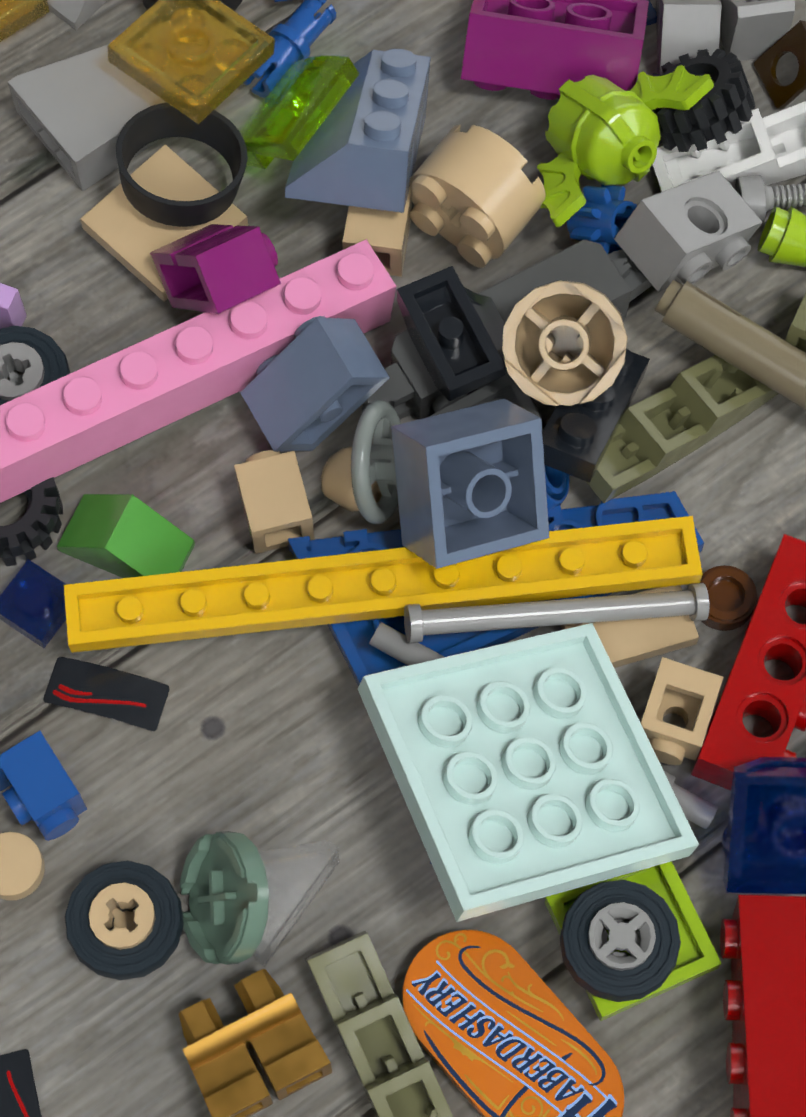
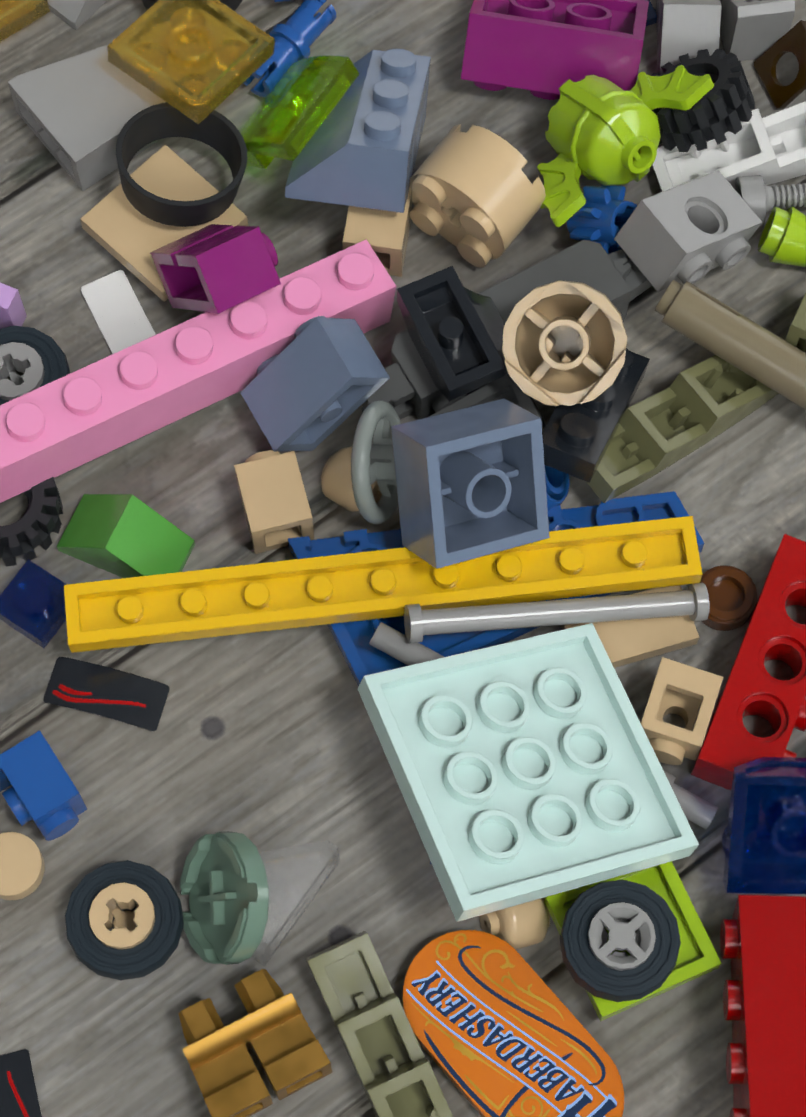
(117, 311): none -> white sticker
(519, 924): none -> tan piece

